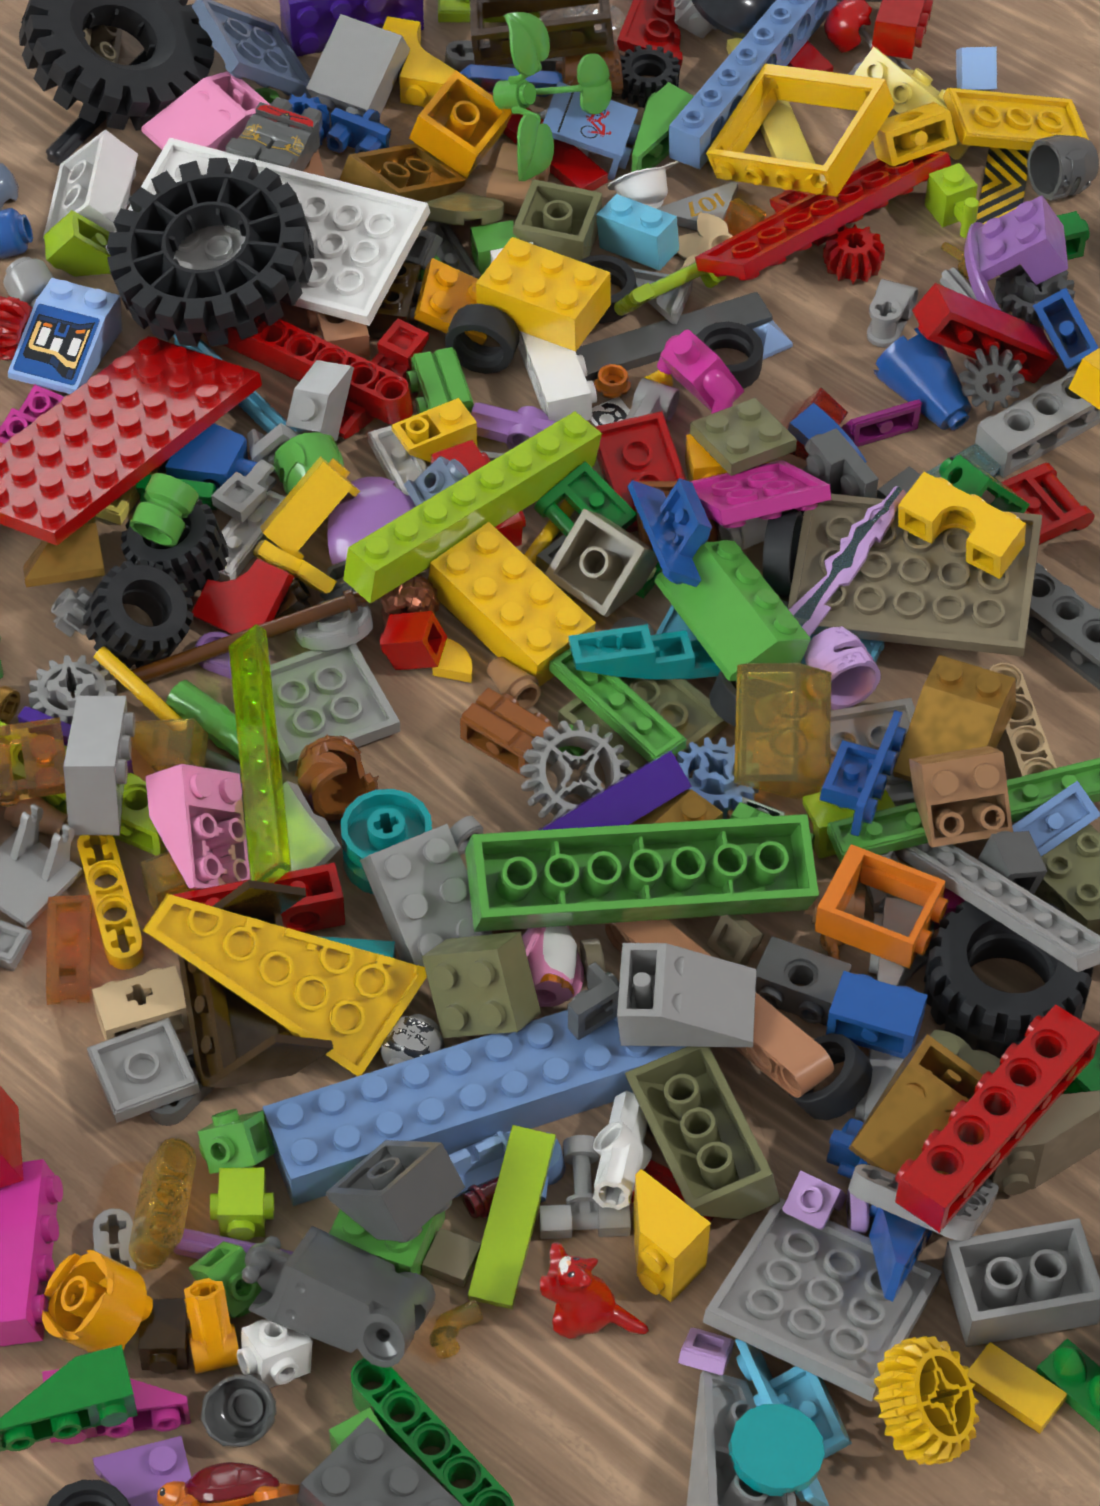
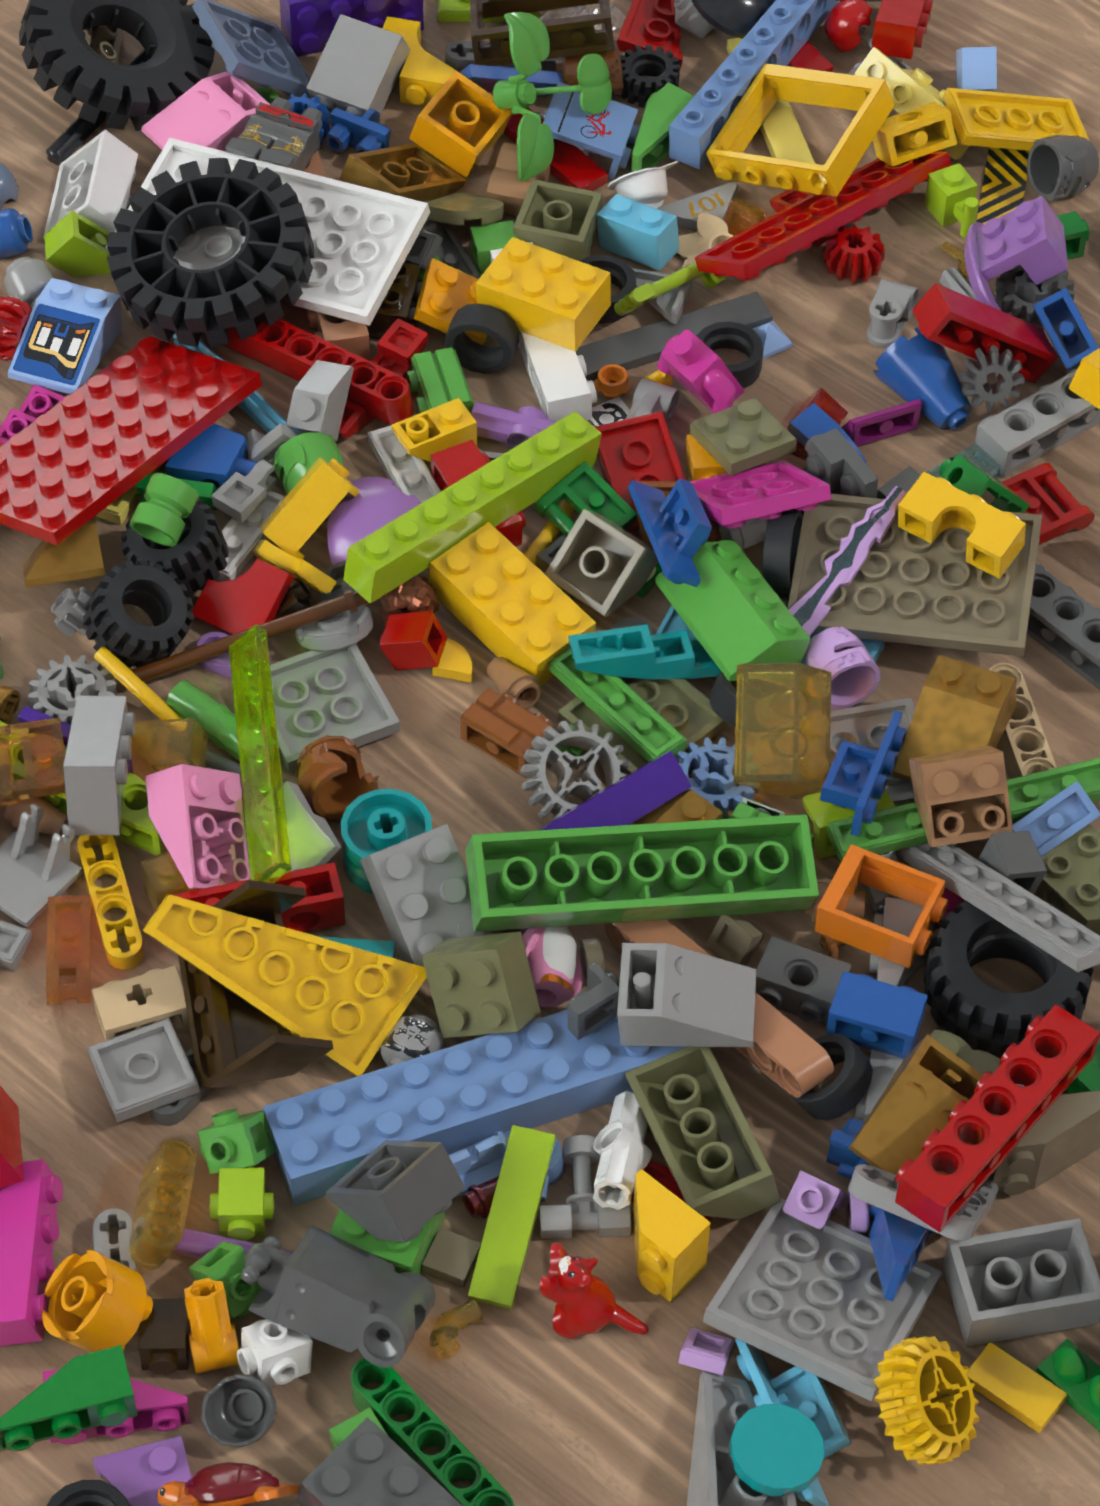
(435, 479): sand blue brick -> none
(463, 831): light grey tile -> none

